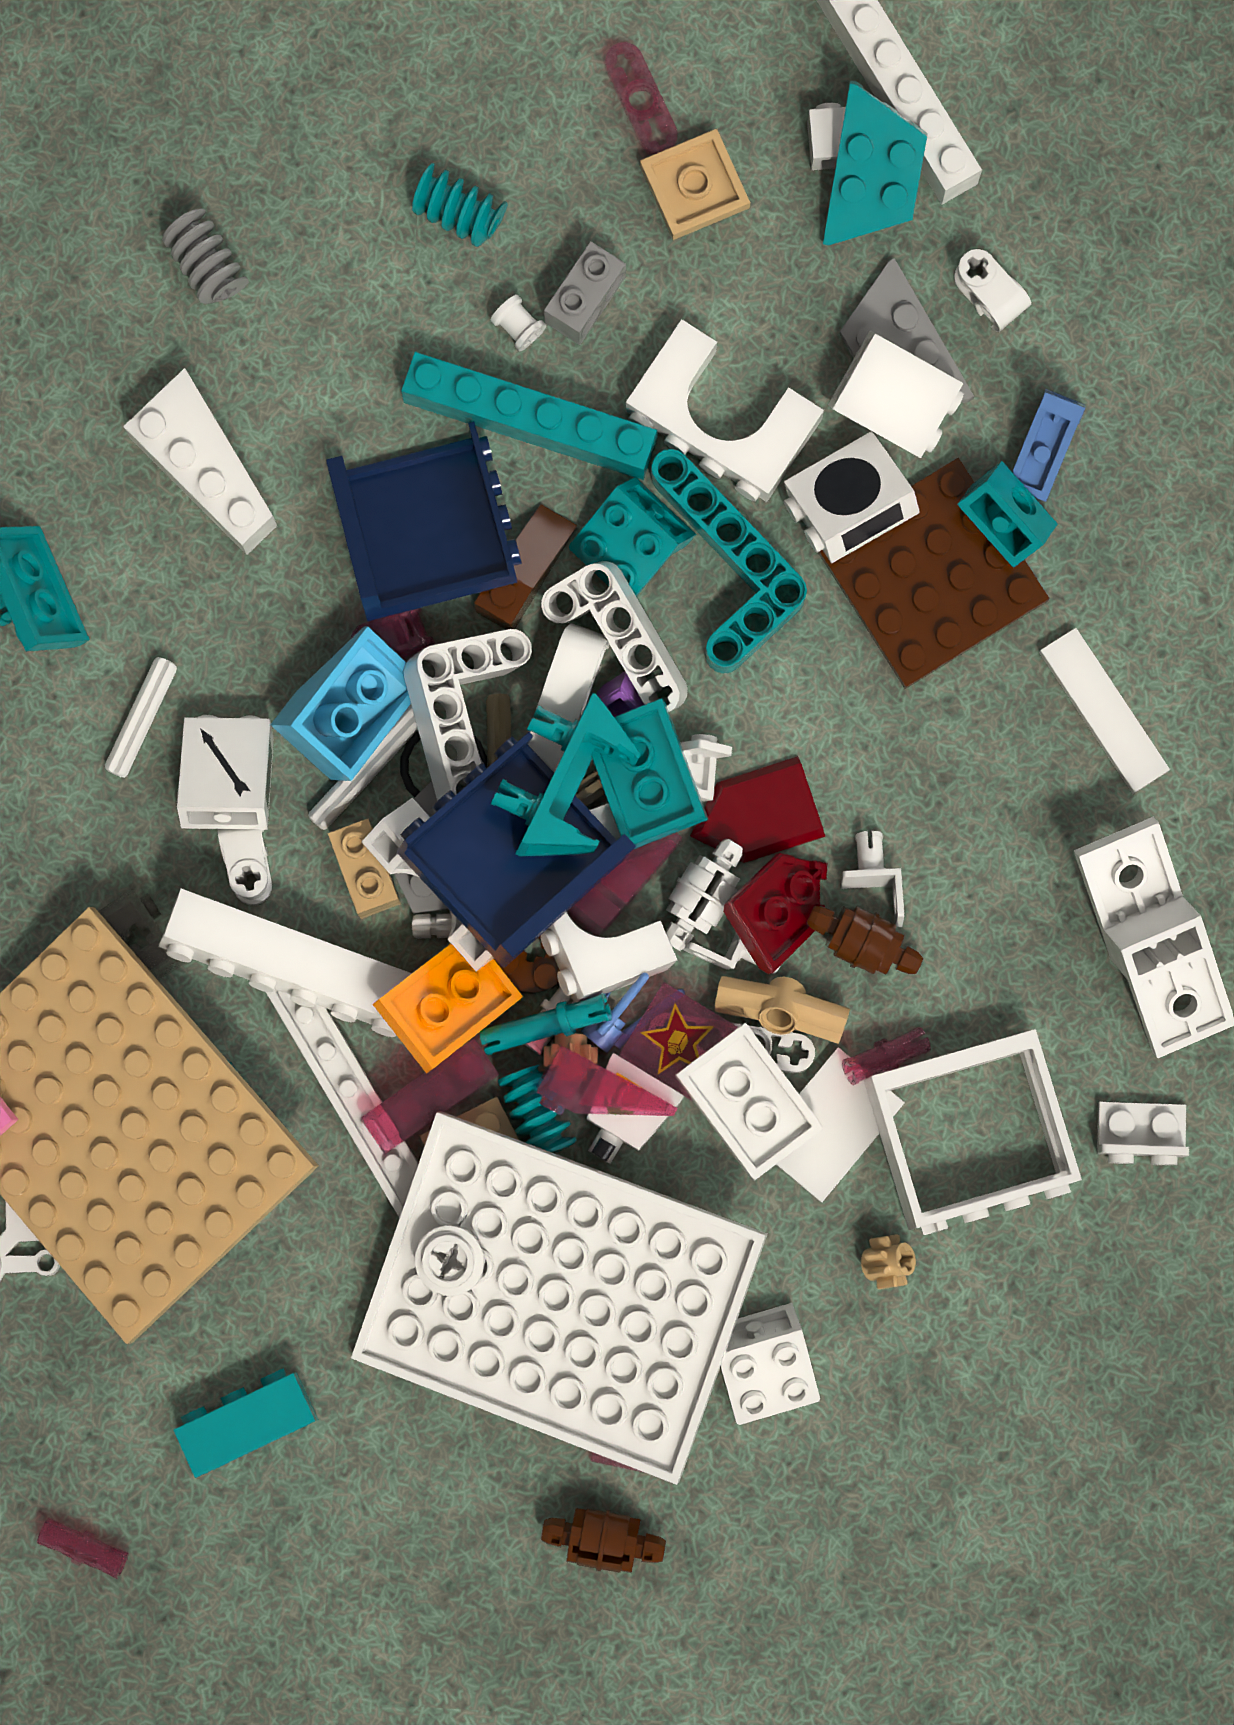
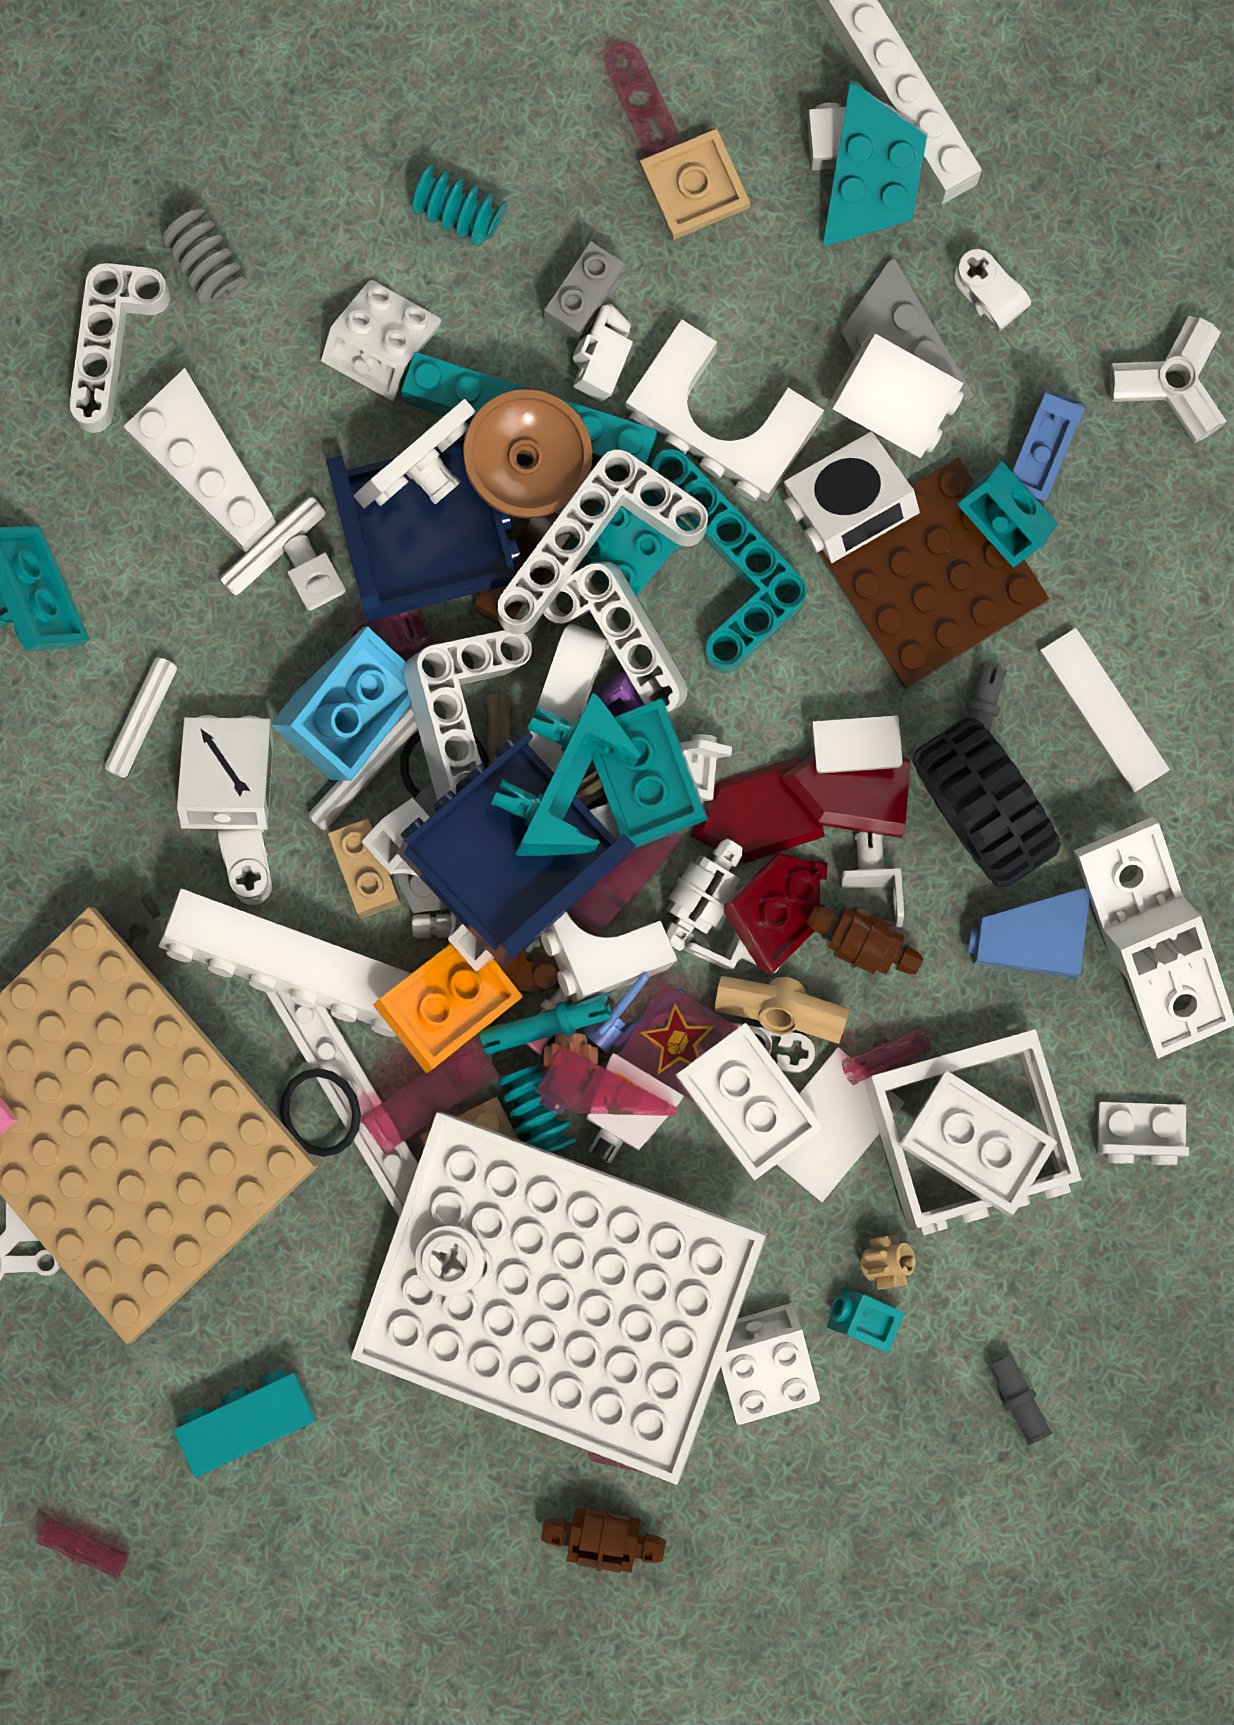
(108, 347): none -> white beam
(272, 545): none -> white axle
(312, 574): none -> white bracket
(354, 1104): none -> black piece
(378, 339): none -> white bracket
(421, 462): none -> white plate
(518, 322): white bush -> none
(534, 426): none -> medium nougat dish
(588, 529): none -> white beam
(604, 354): none -> white piece
(853, 799): none -> dark red tile
(857, 744): none -> white panel
(865, 1319): none -> teal bracket
(978, 1143): none -> white plate
(986, 694): none -> dark grey pin
(986, 802): none -> black tyre
(1020, 1400): none -> dark grey pin
(1035, 937): none -> medium blue slope
(1187, 357): none -> white piece

